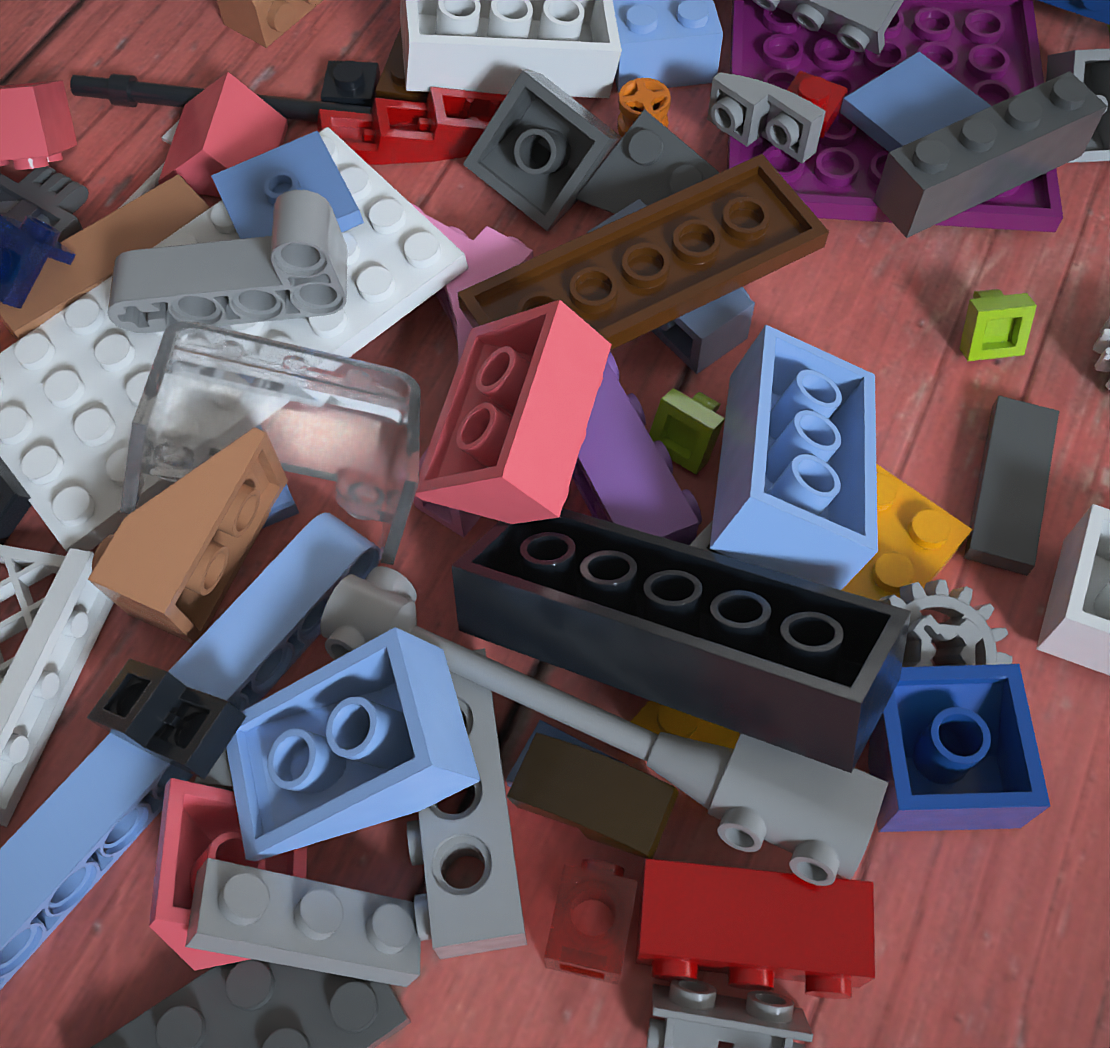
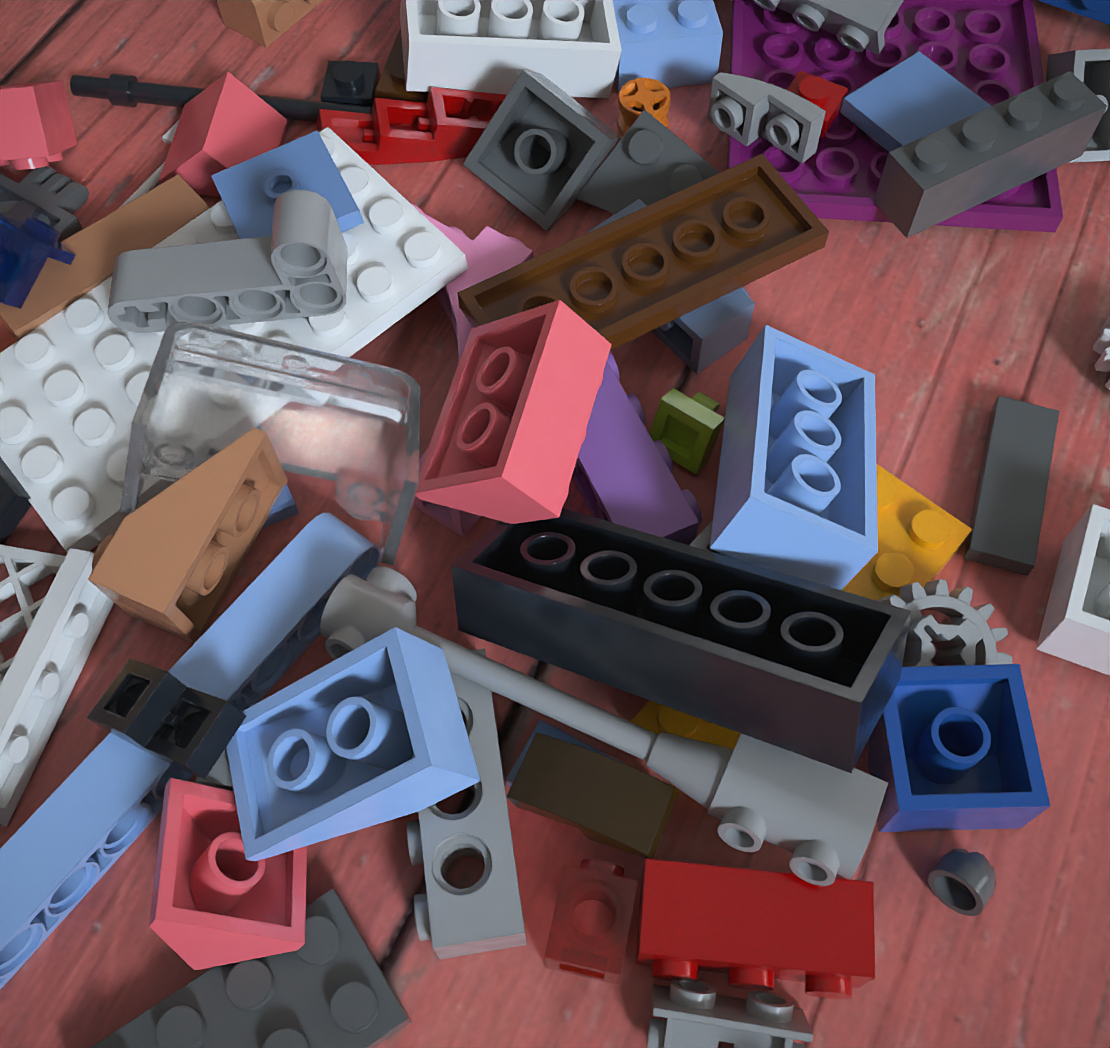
(303, 924): light grey plate -> none
(963, 881): none -> dark grey hinge
(997, 325): lime tile -> none

